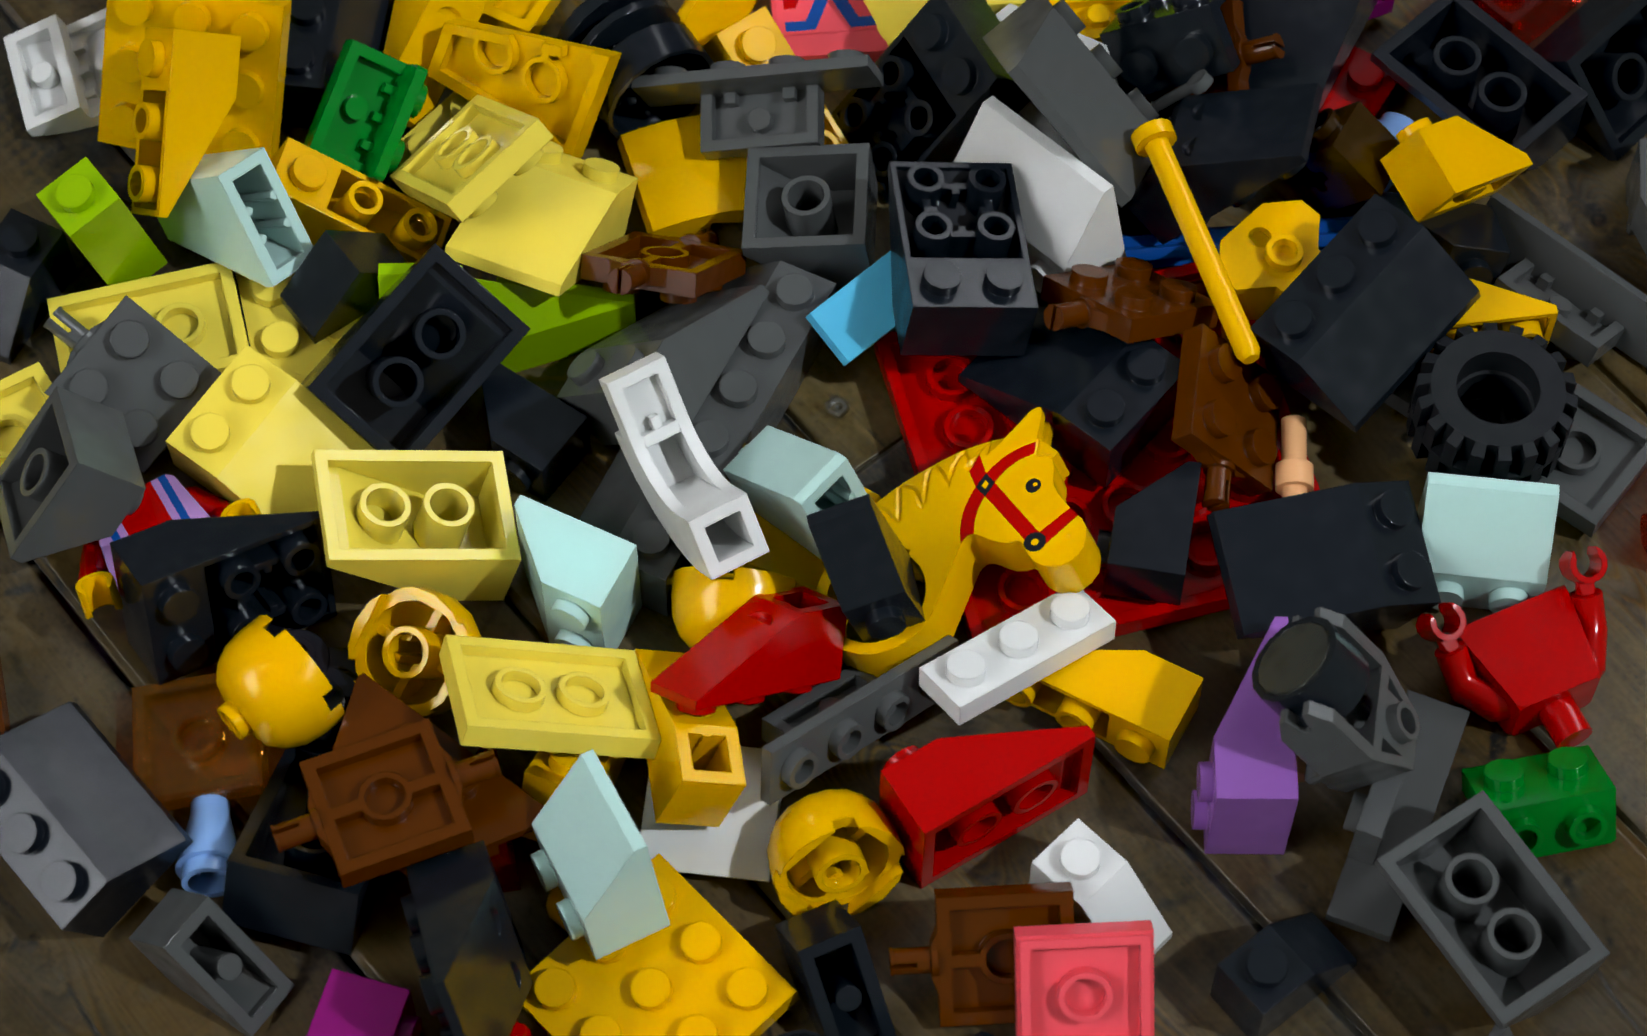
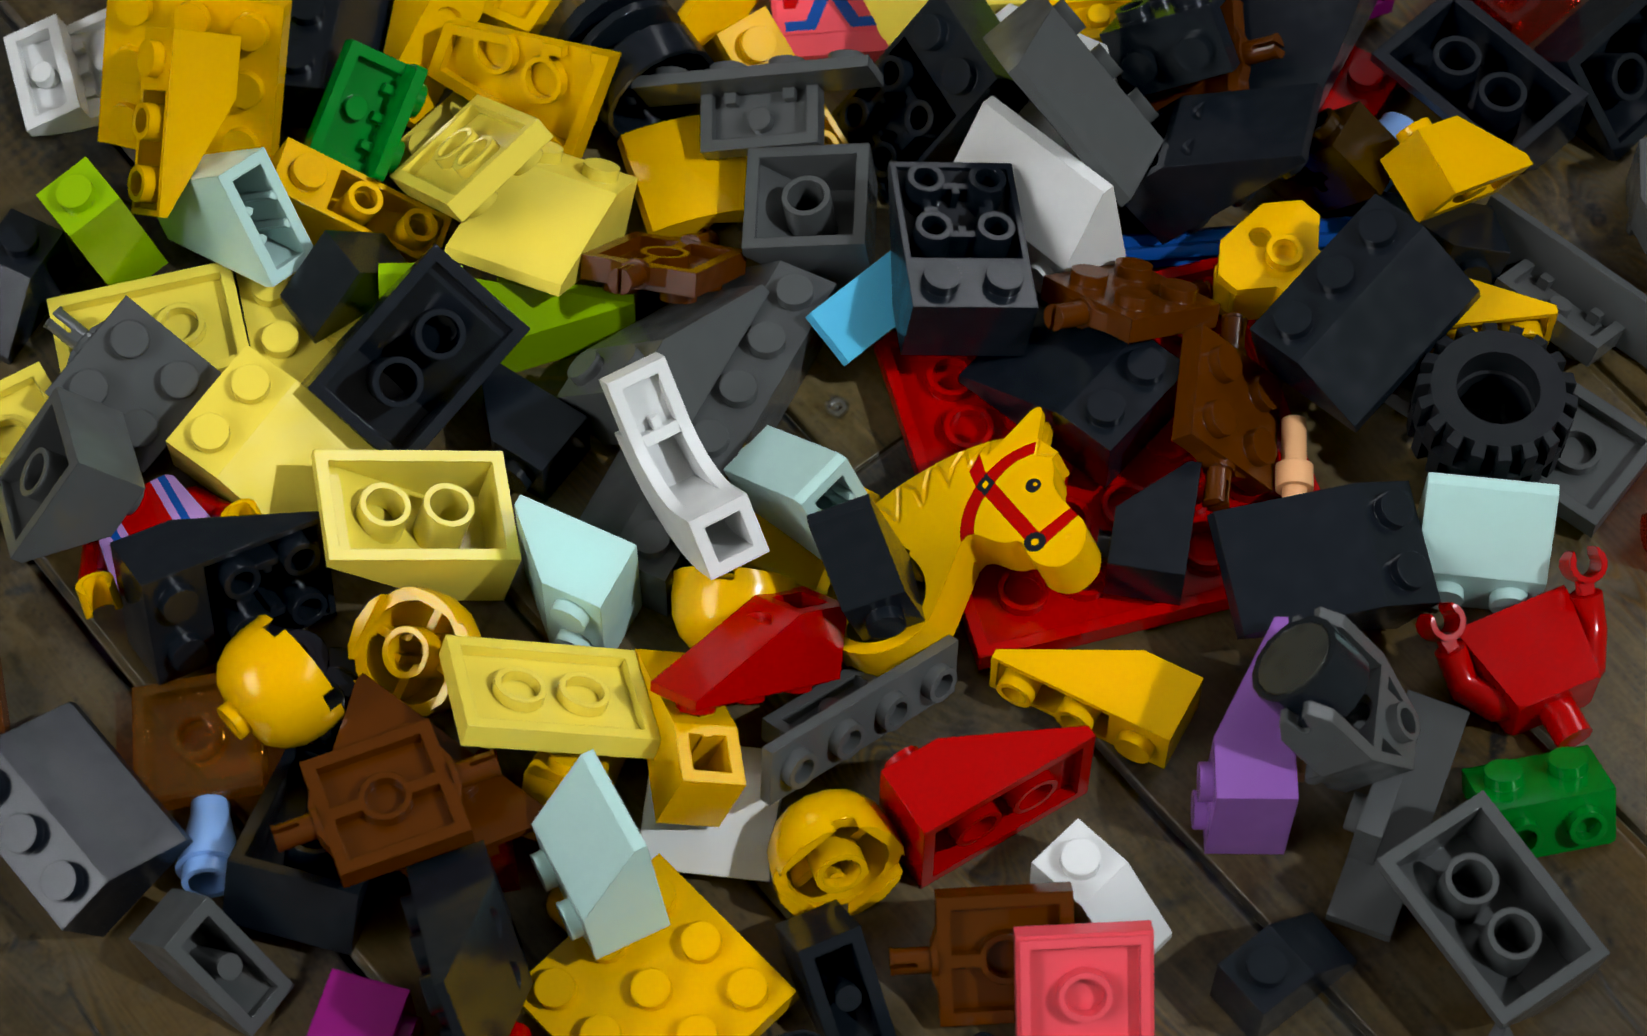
(1016, 654): white plate -> none
(1155, 141): yellow bar -> none
(1196, 84): dark grey hinge -> none

